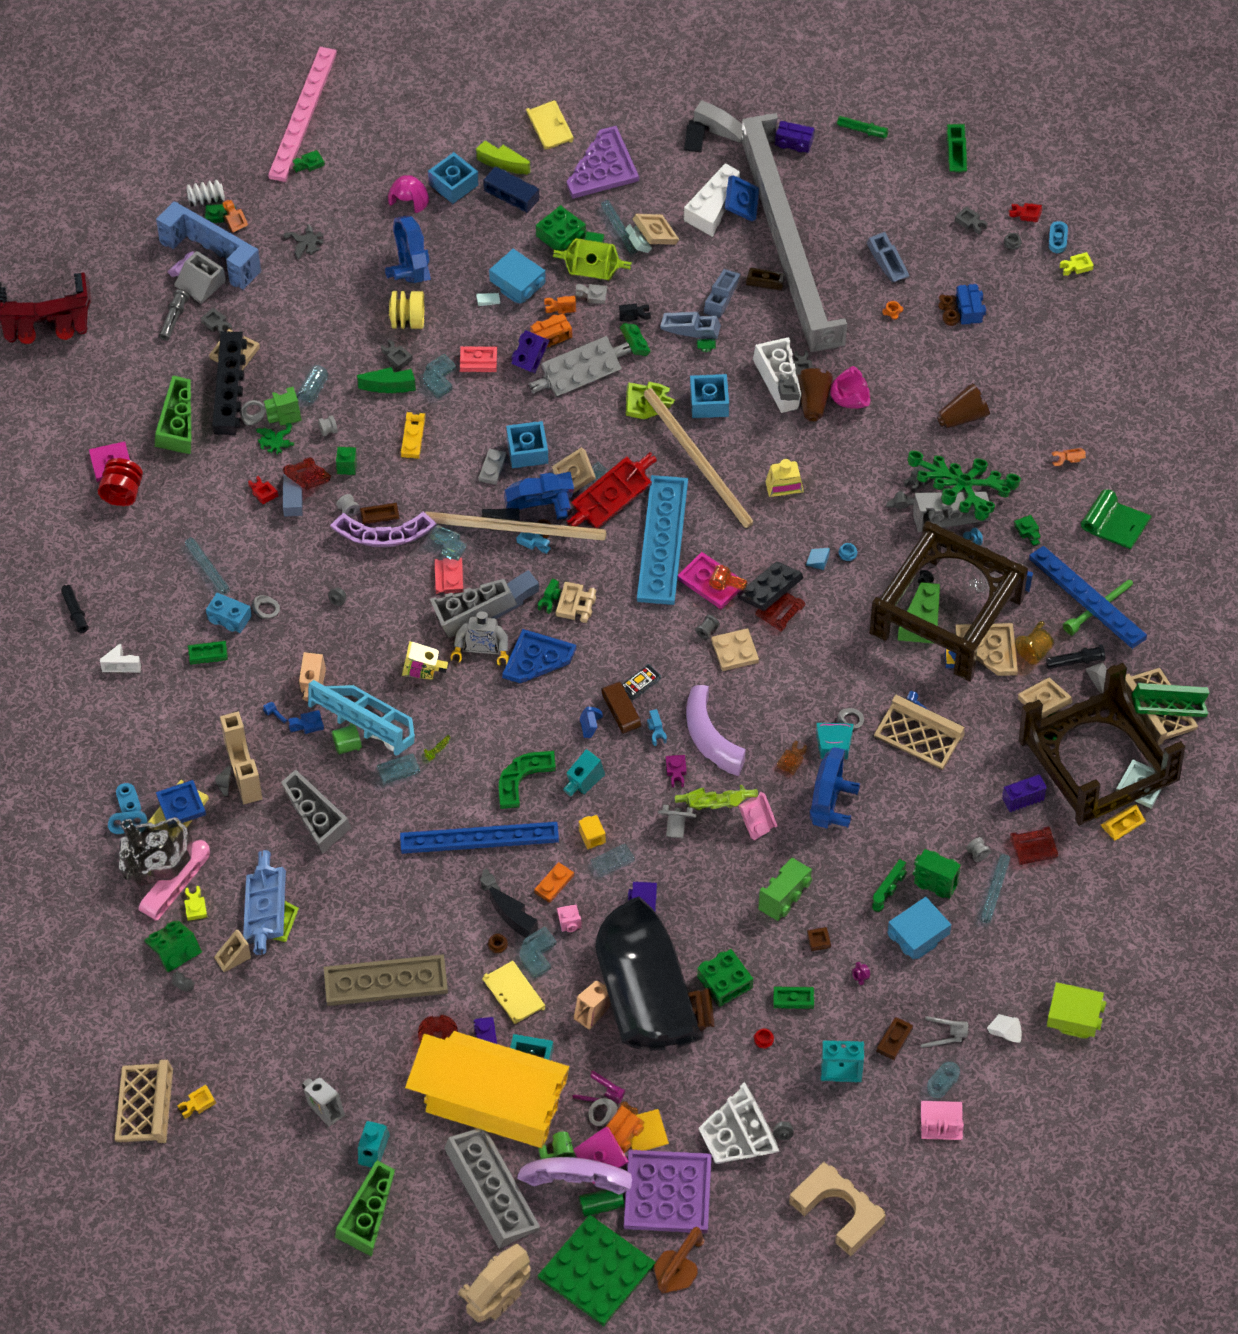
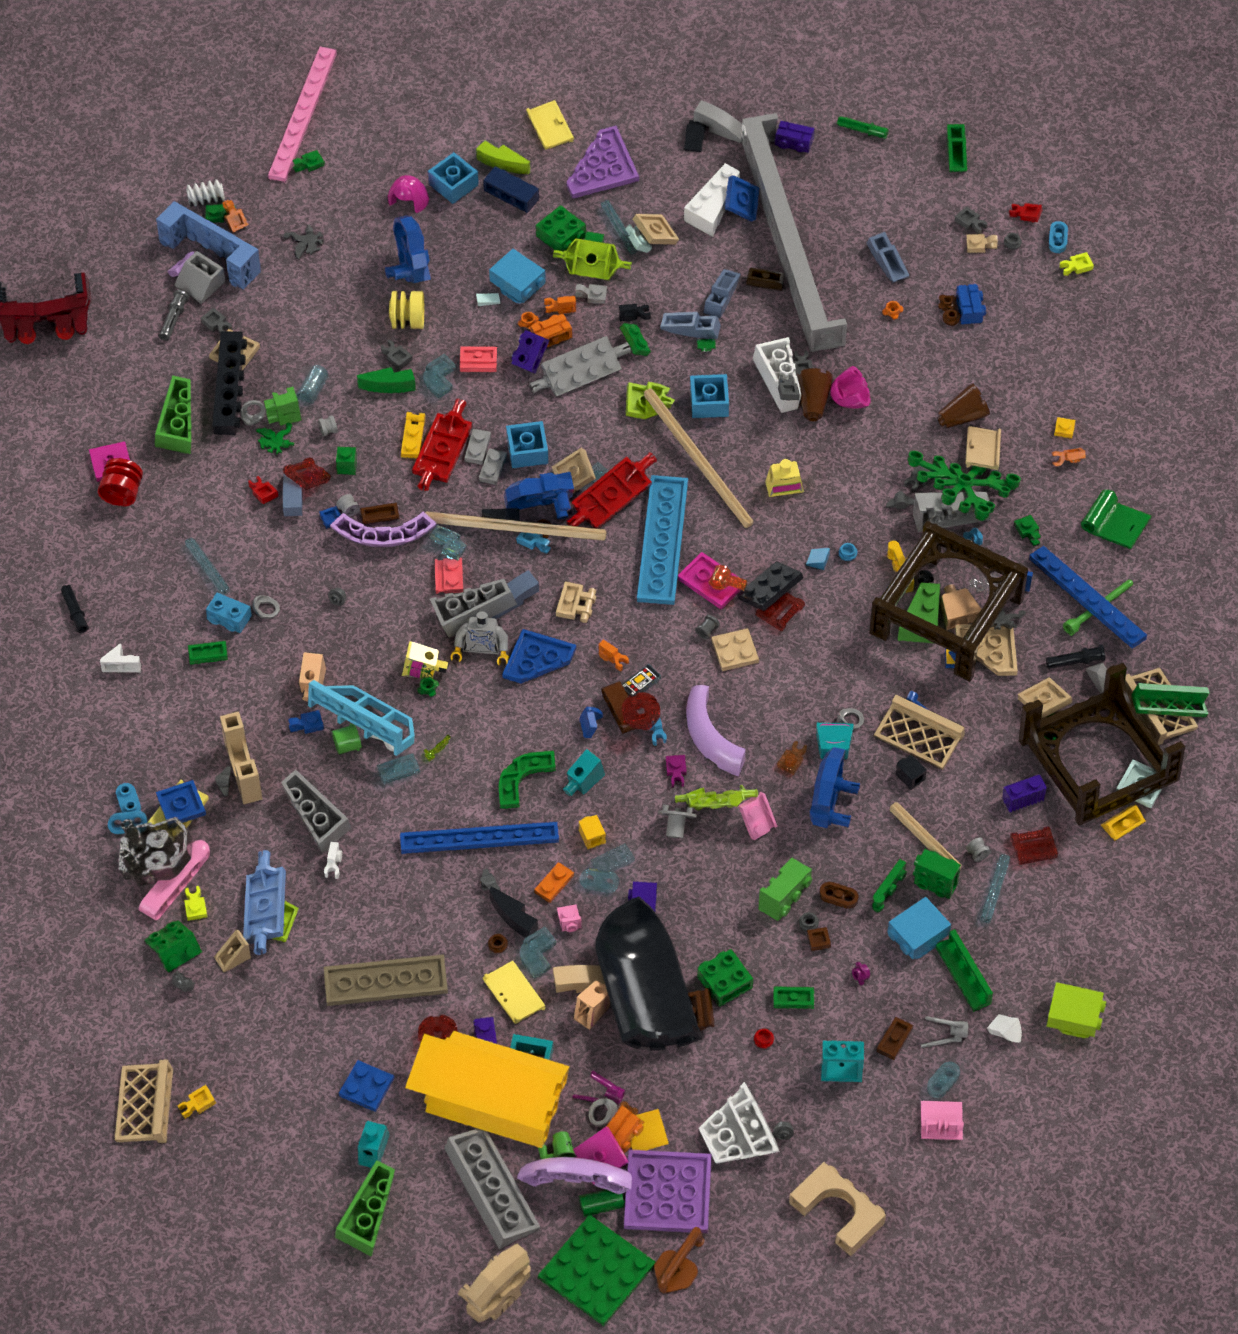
(270, 708): blue hand -> none
(321, 1094): light grey torso -> none
(329, 516): none -> blue tile
(333, 858): none -> white plate
(366, 1085): none -> blue plate
(433, 684): none -> green plate
(442, 446): none -> red plate
(477, 446): none -> light grey plate
(528, 316): none -> orange plate
(552, 592): green plate -> none
(576, 977): none -> tan slope
(599, 882): none -> clear light blue plate
(610, 653): none -> orange plate
(645, 720): none -> clear red plate
(808, 916): none -> dark grey plate
(839, 895): none -> reddish brown plate
(895, 553): none -> yellow plate
(910, 771): none -> black brick
(922, 834): none -> tan axle
(958, 607): none -> light nougat torso
(965, 971): none -> green fence
(977, 243): none -> tan plate
(983, 447): none -> tan door
(1005, 620): none -> dark grey piece
(1034, 645): clear yellow hat -> none
(1064, 427): none -> yellow plate

